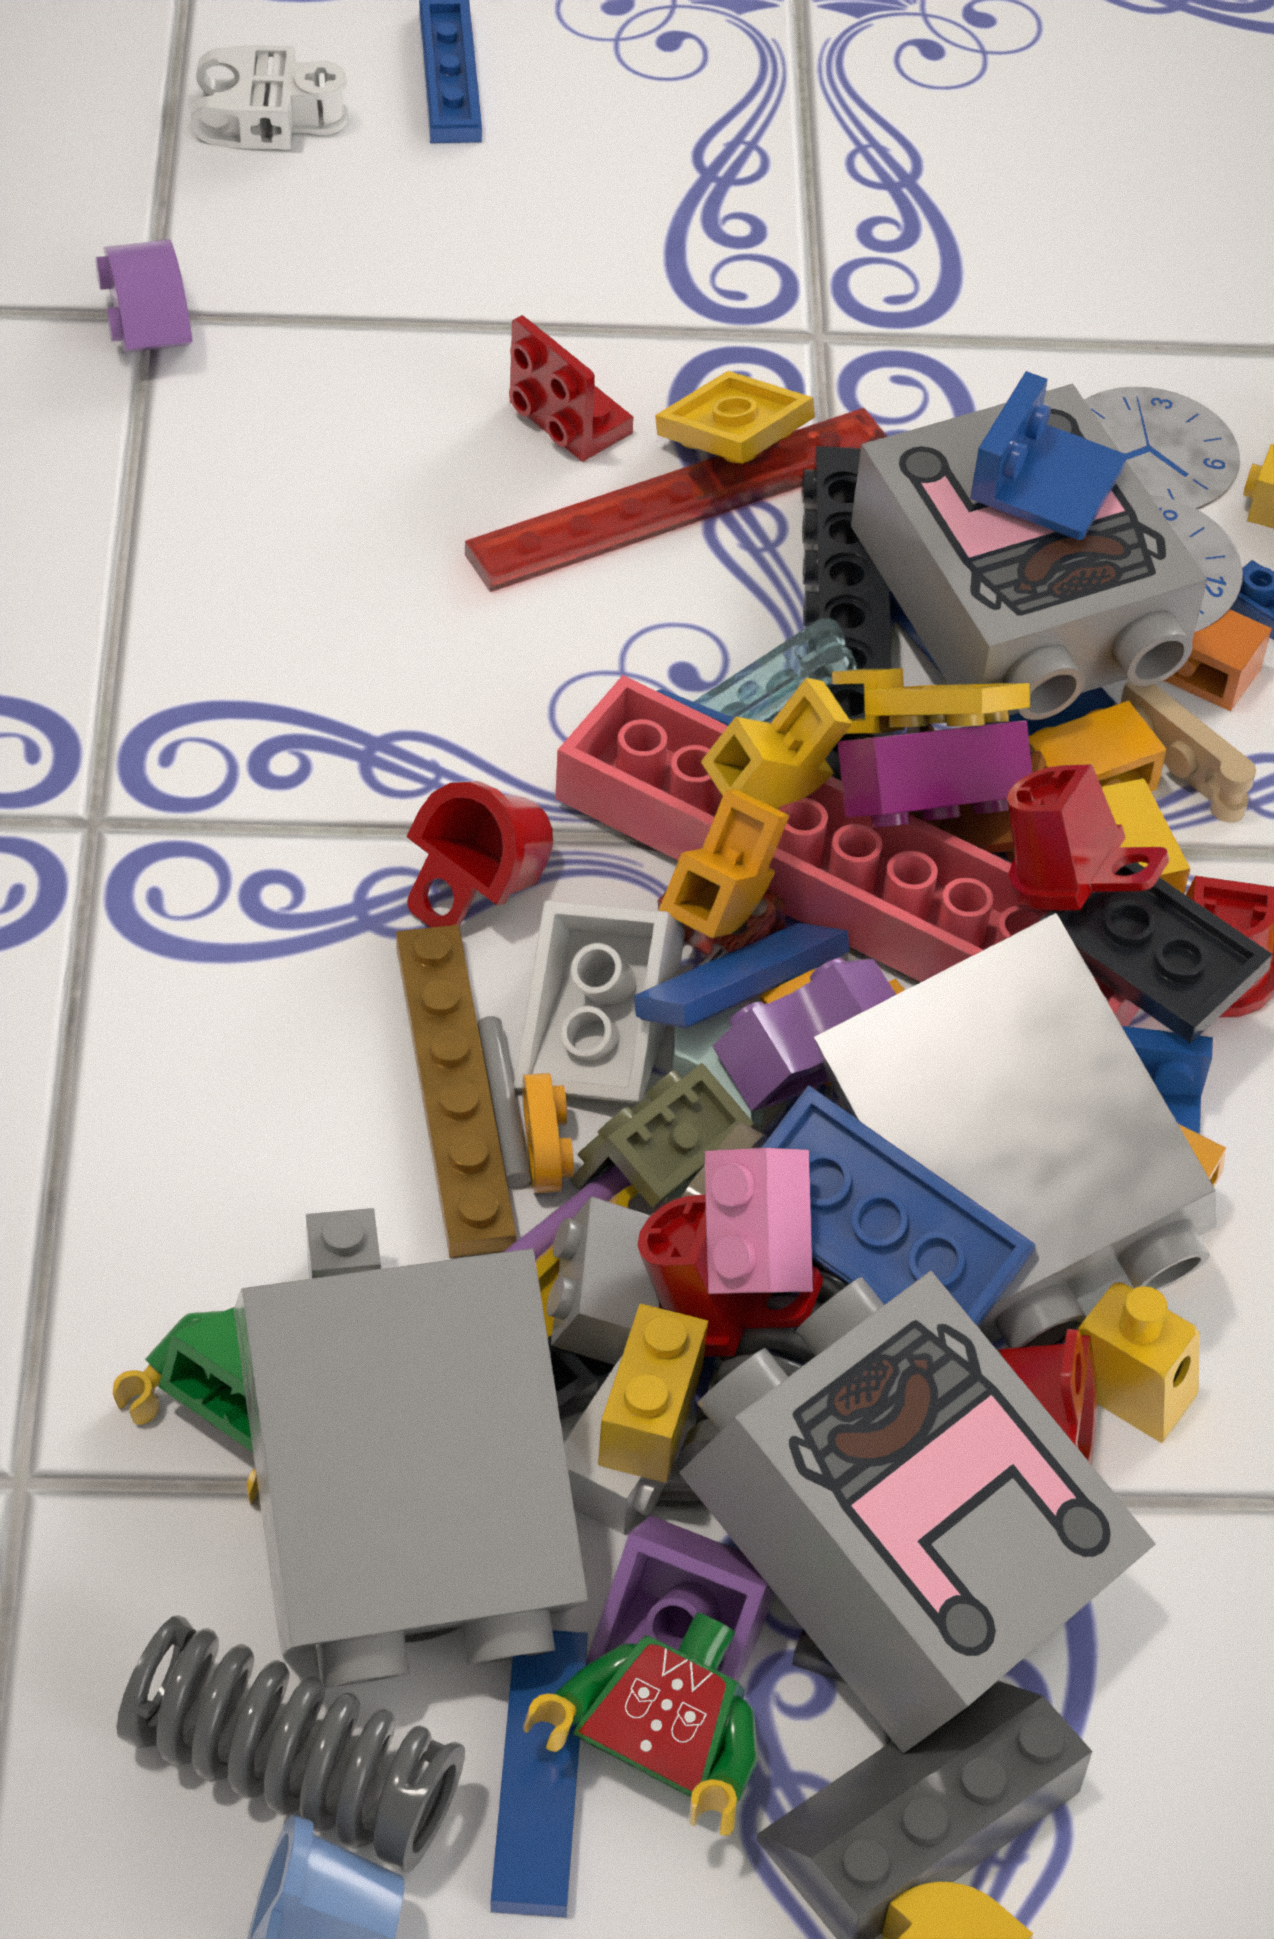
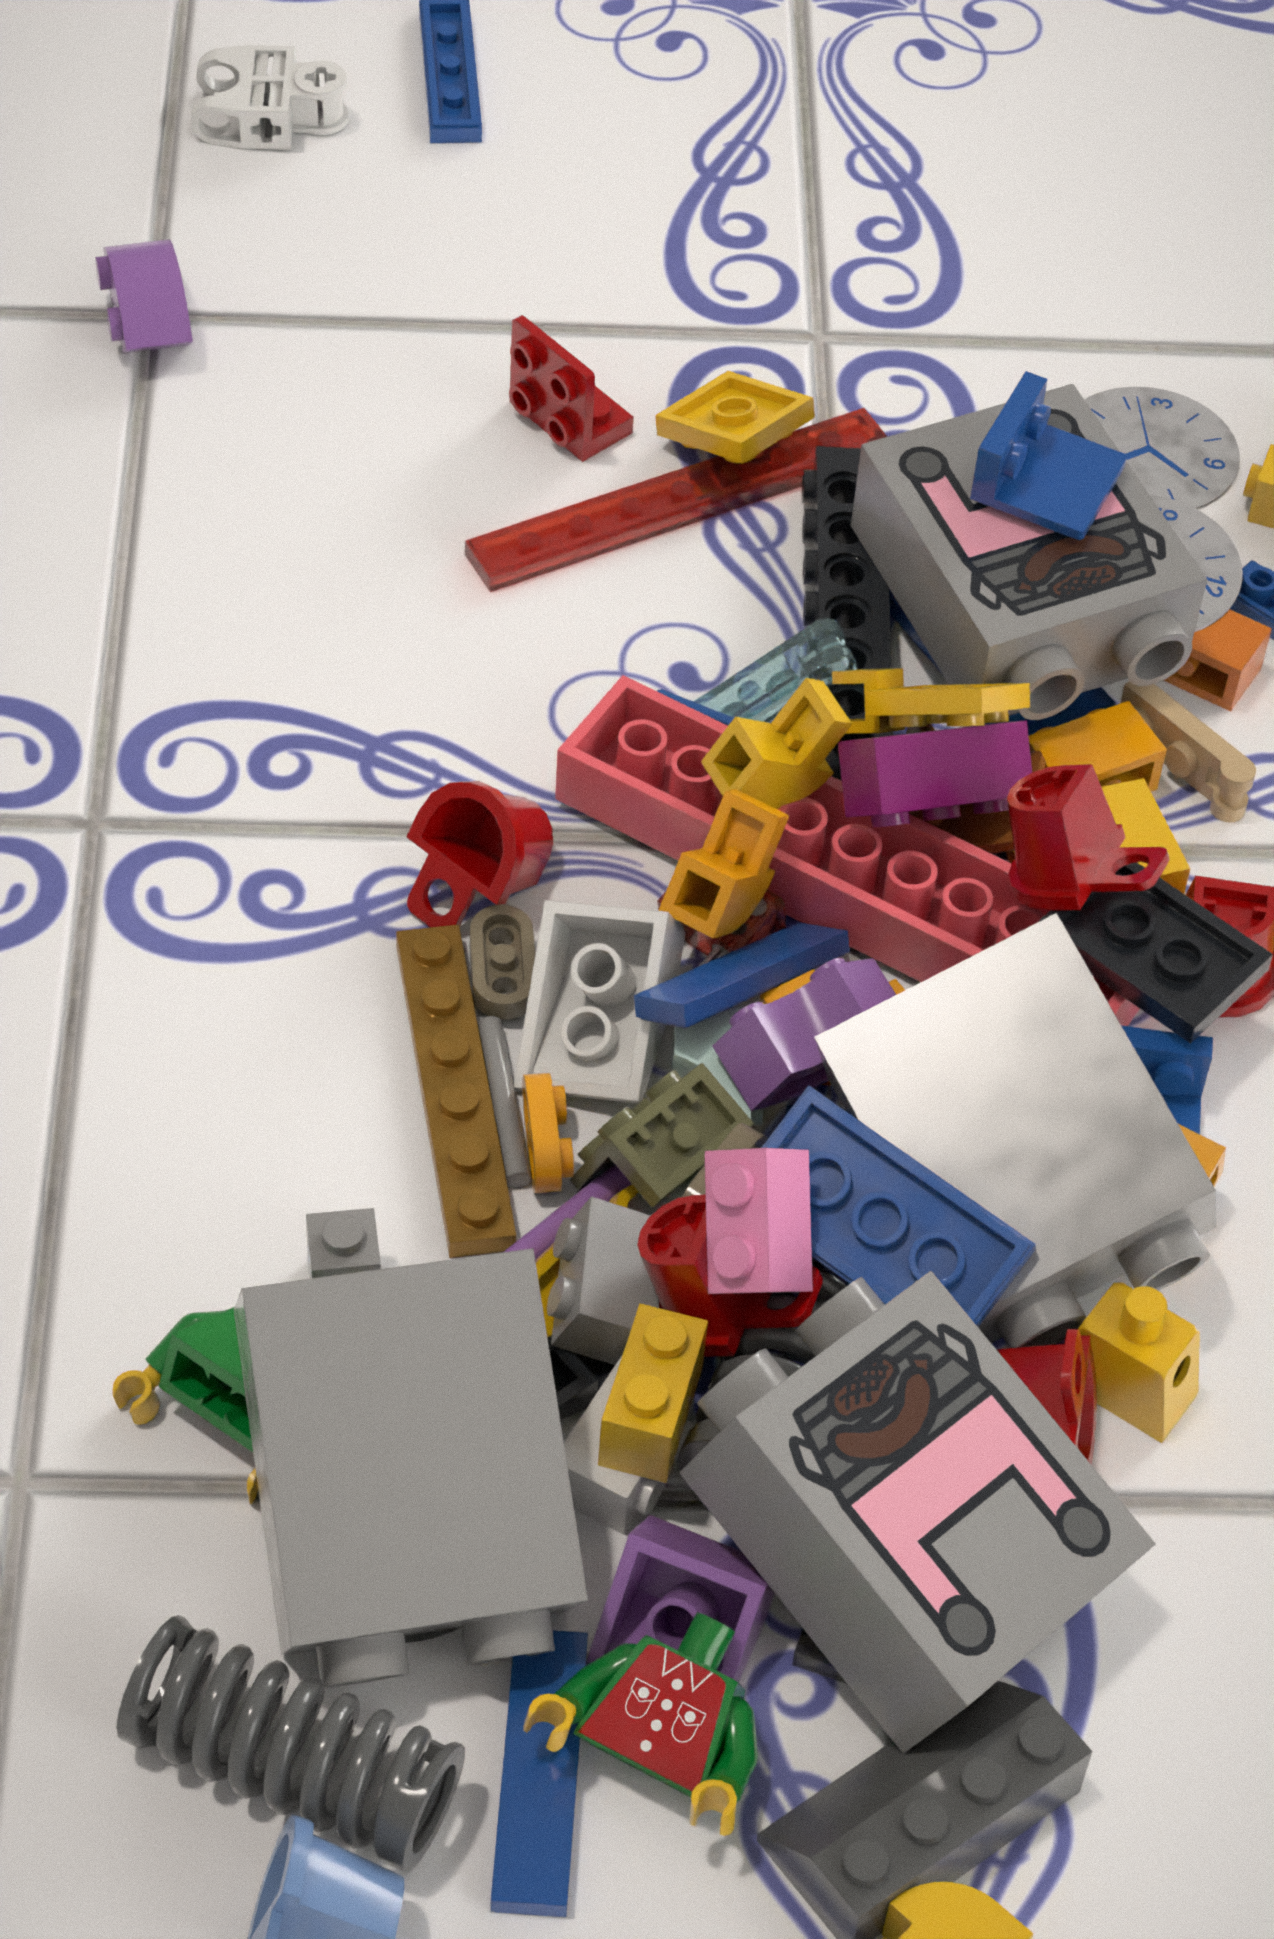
(503, 966): none -> dark tan plate

